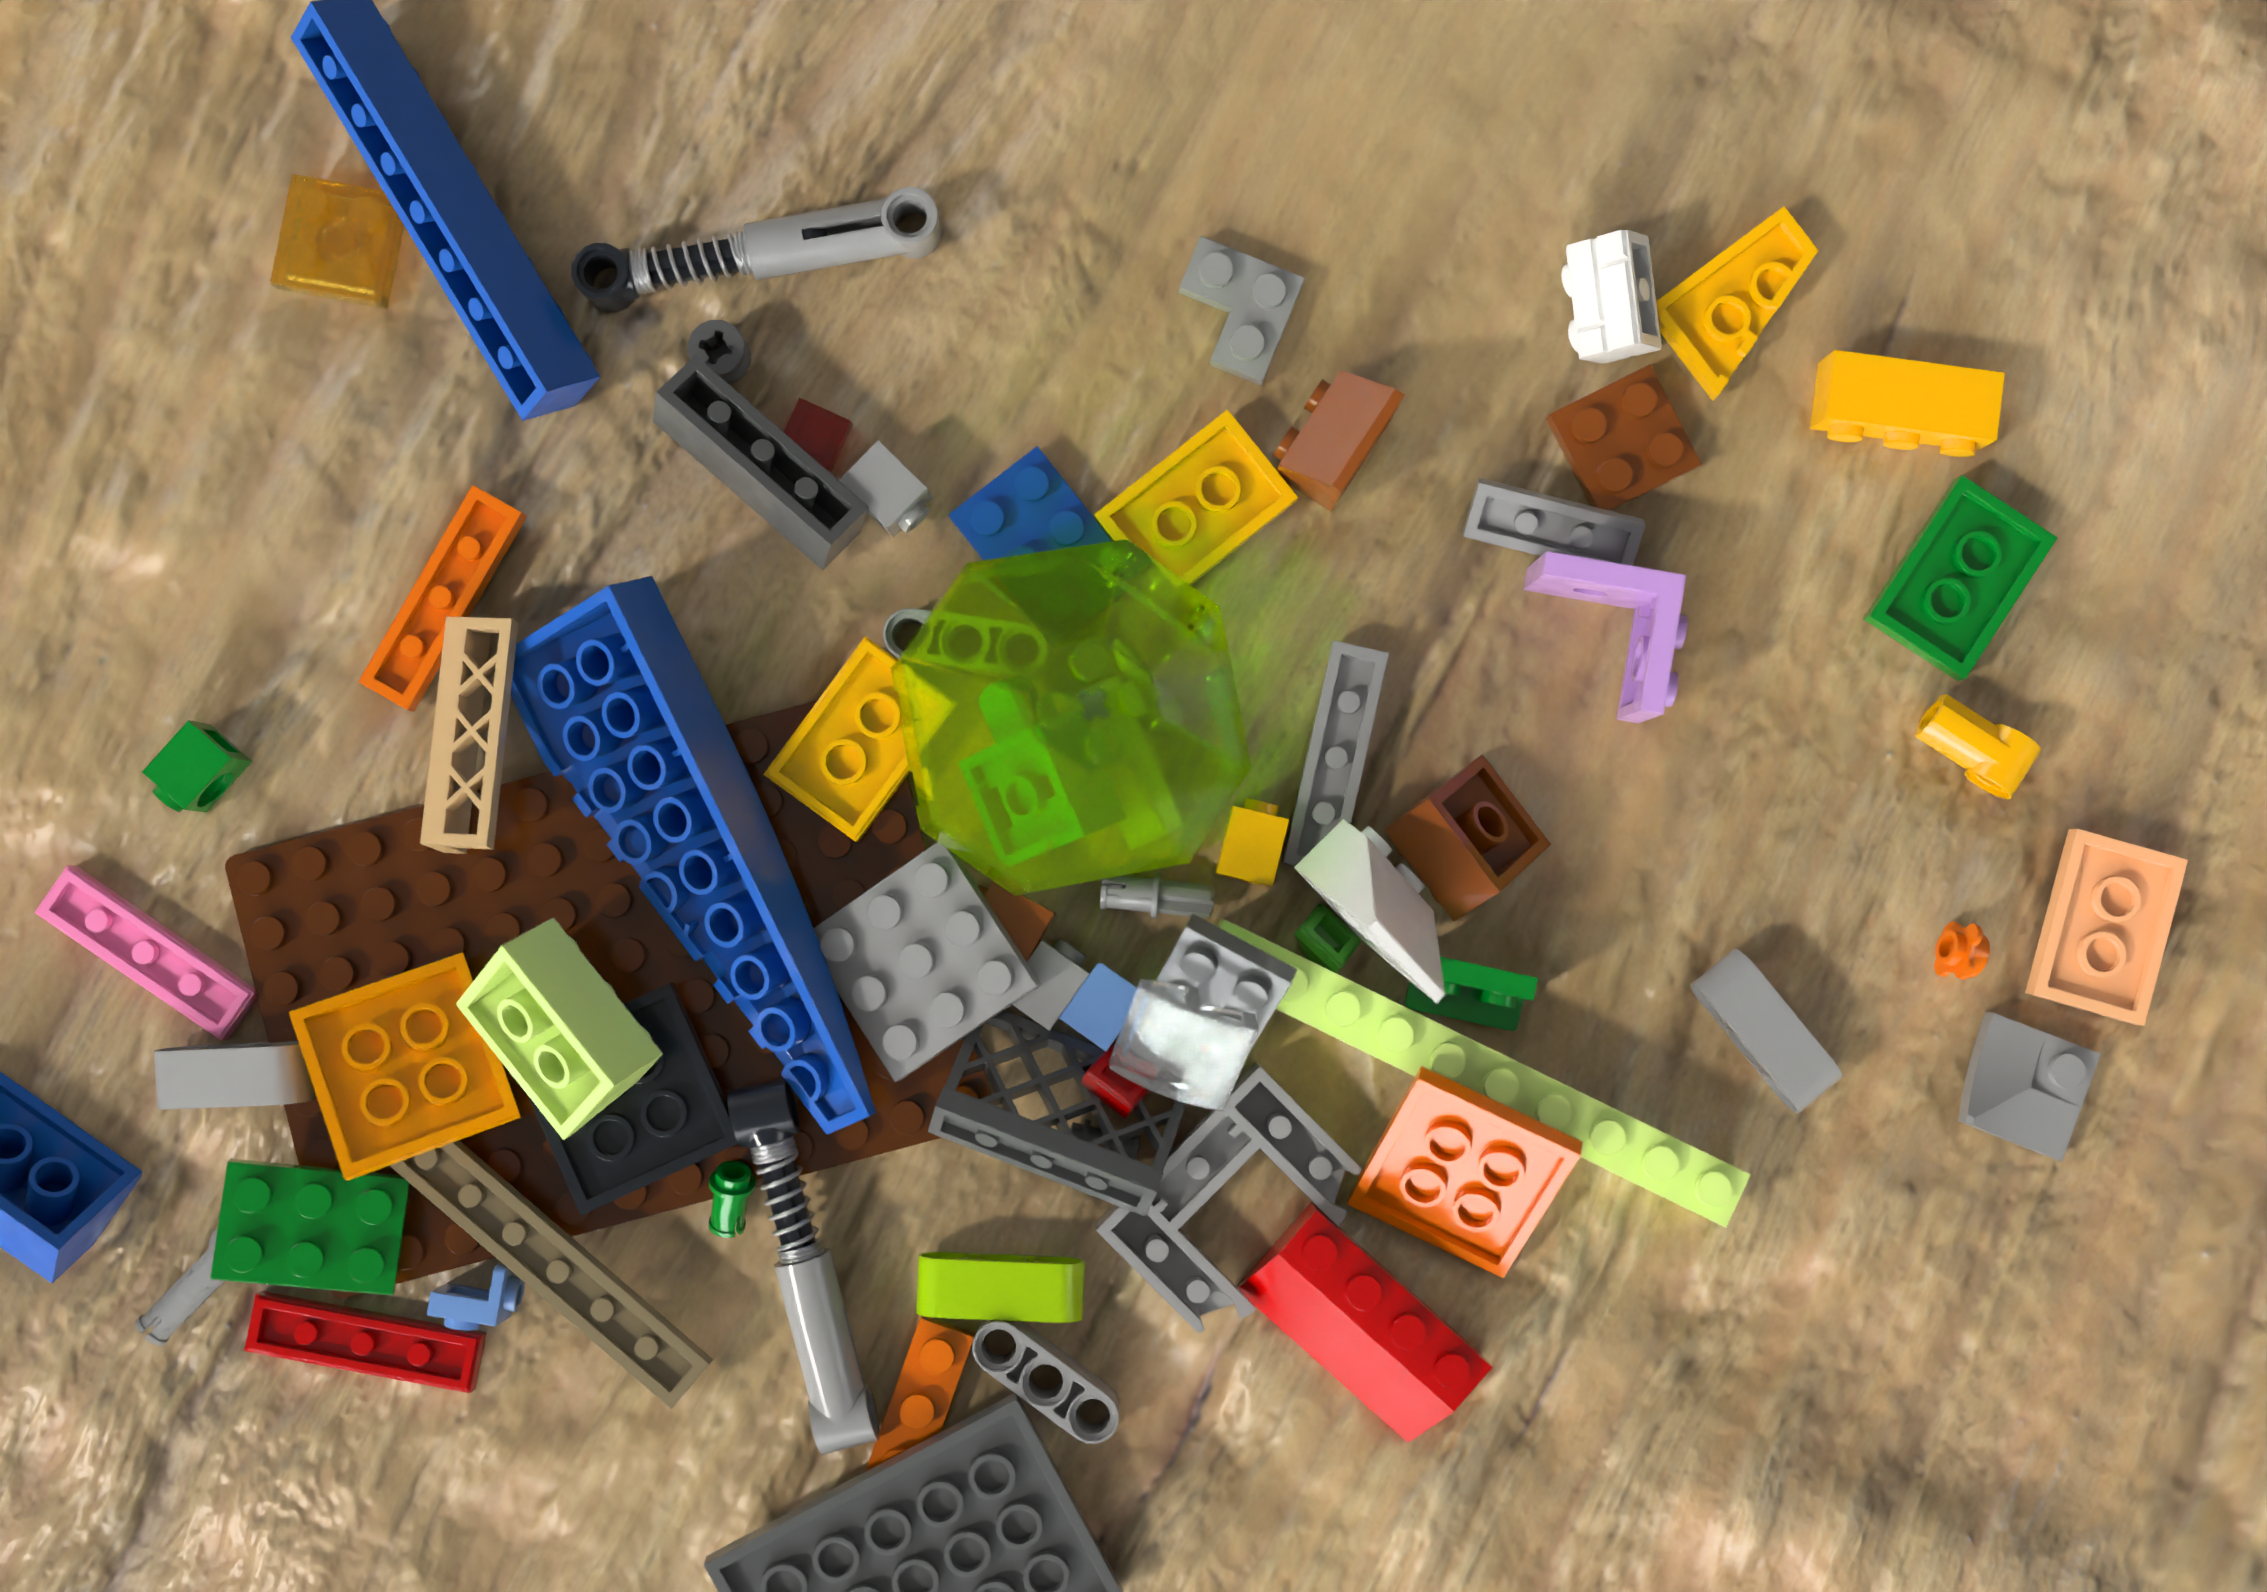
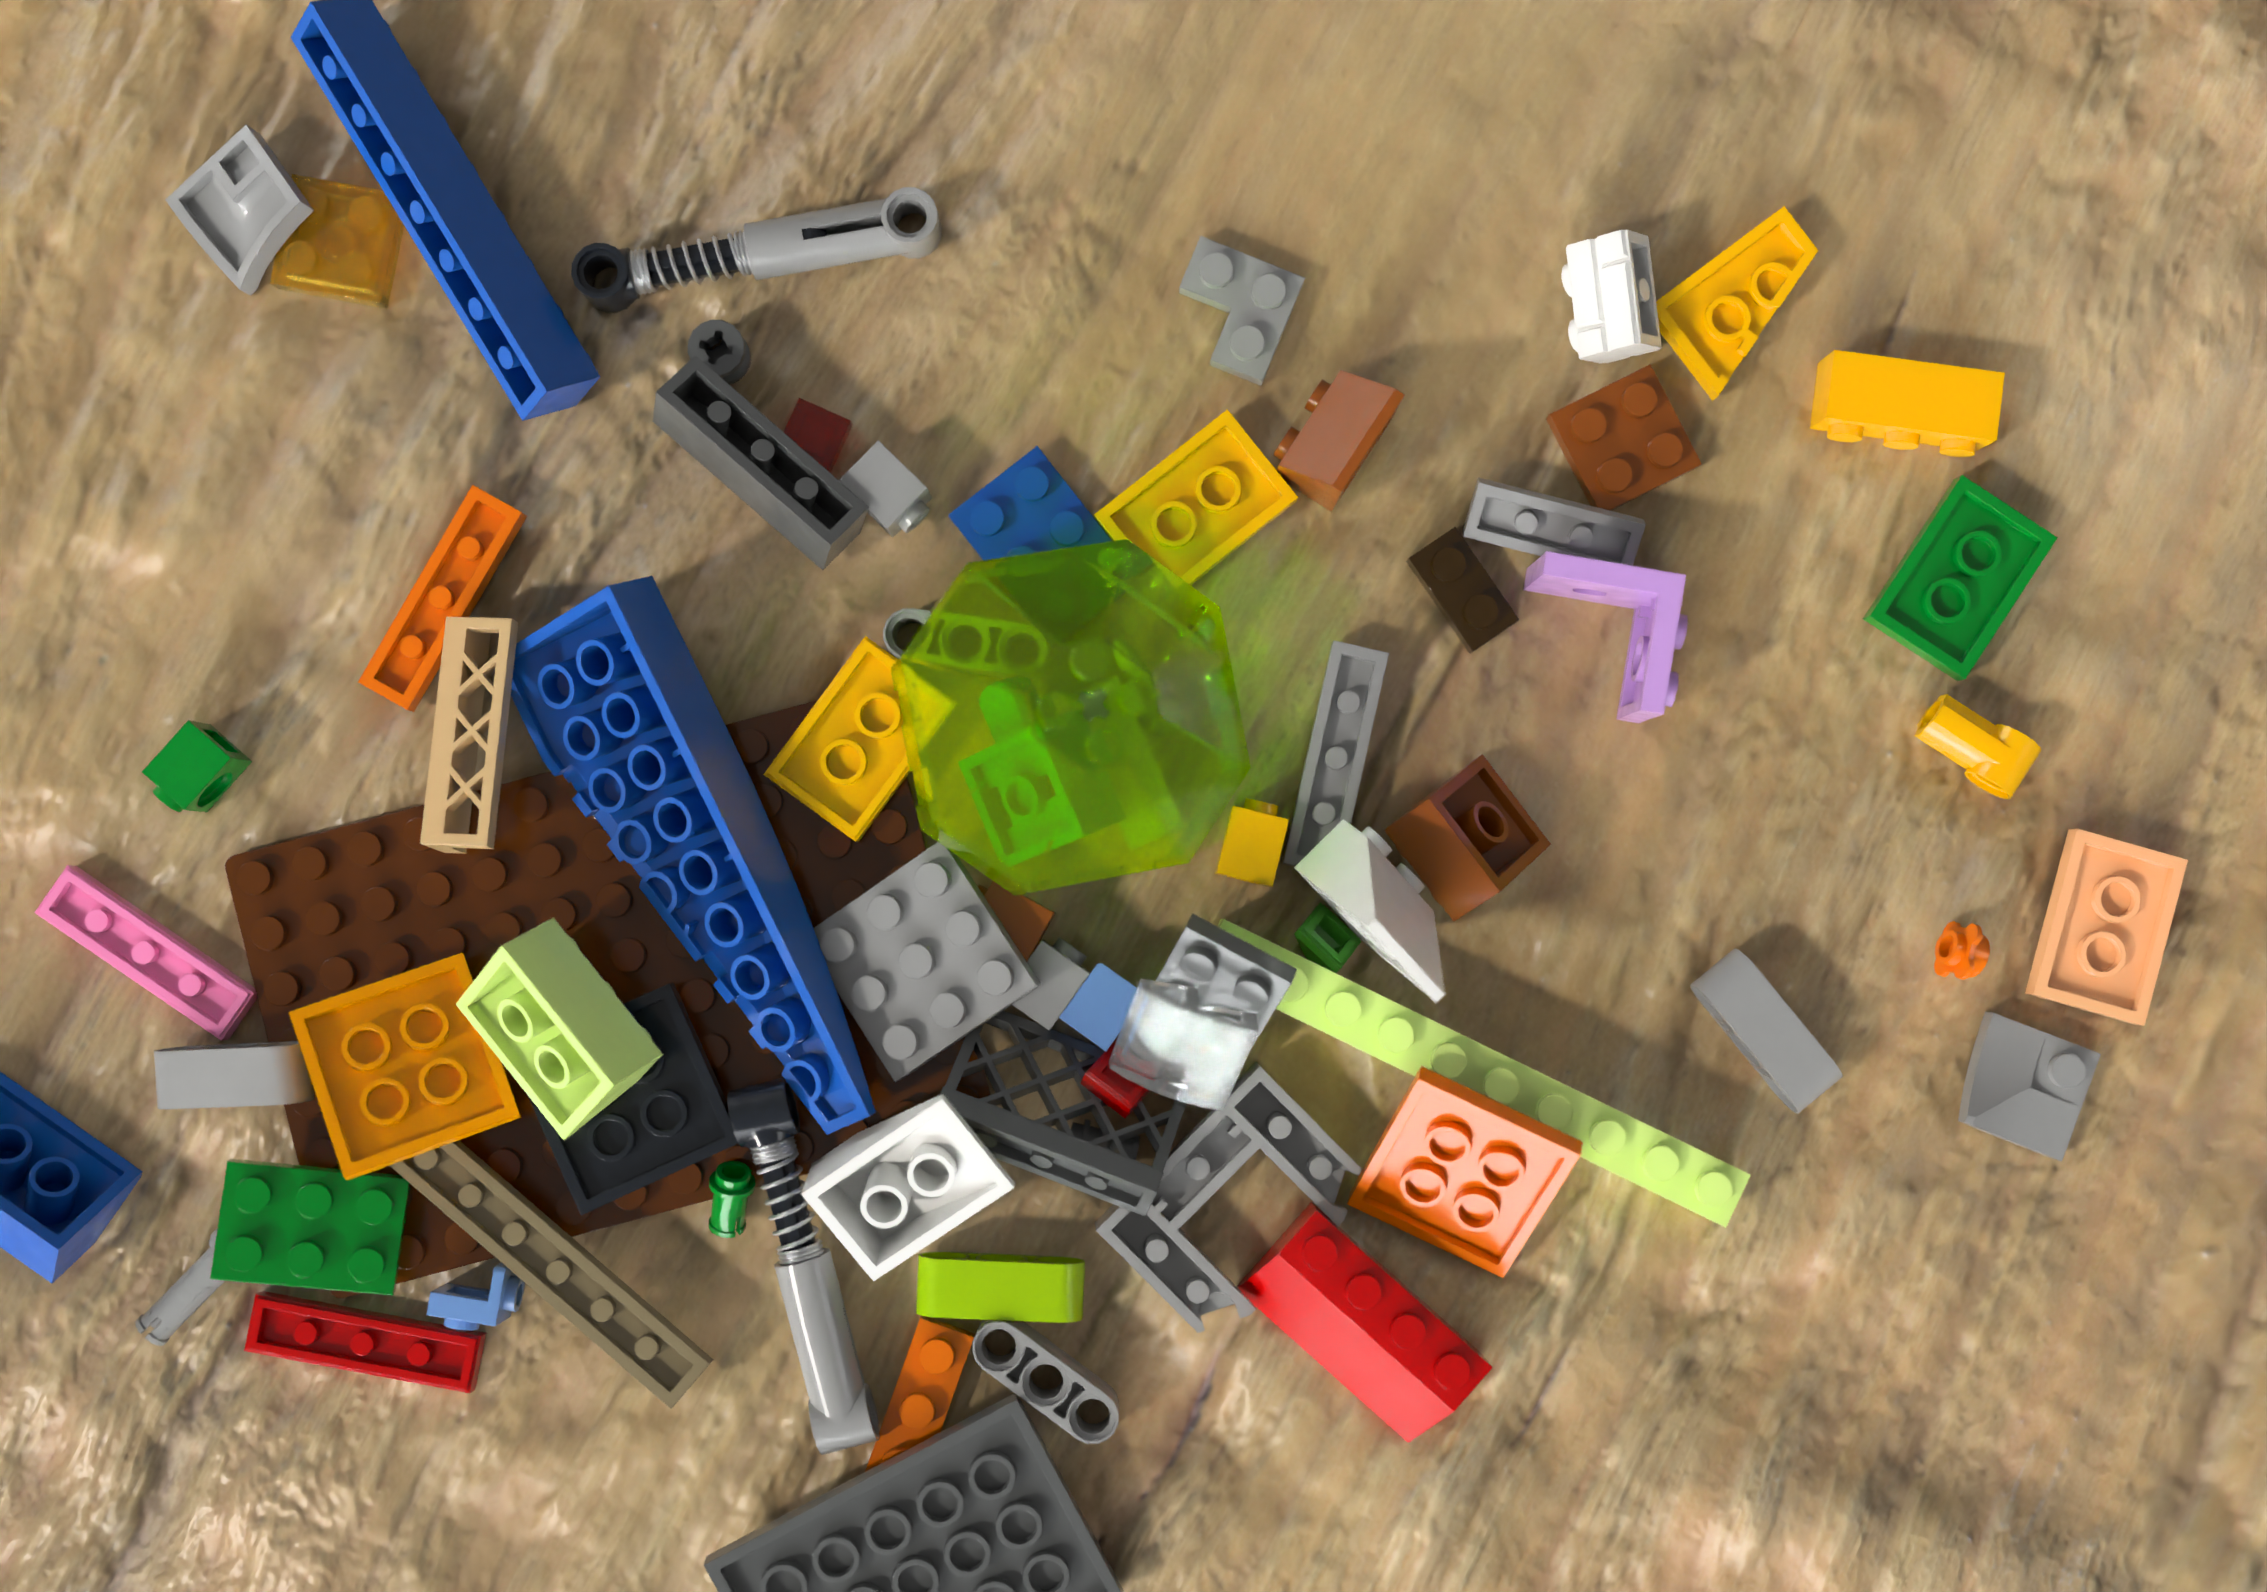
(241, 207): none -> light grey plate
(904, 1184): none -> white slope
(1157, 896): light grey axle -> none
(1462, 590): none -> dark brown plate
(1476, 994): green bracket -> none

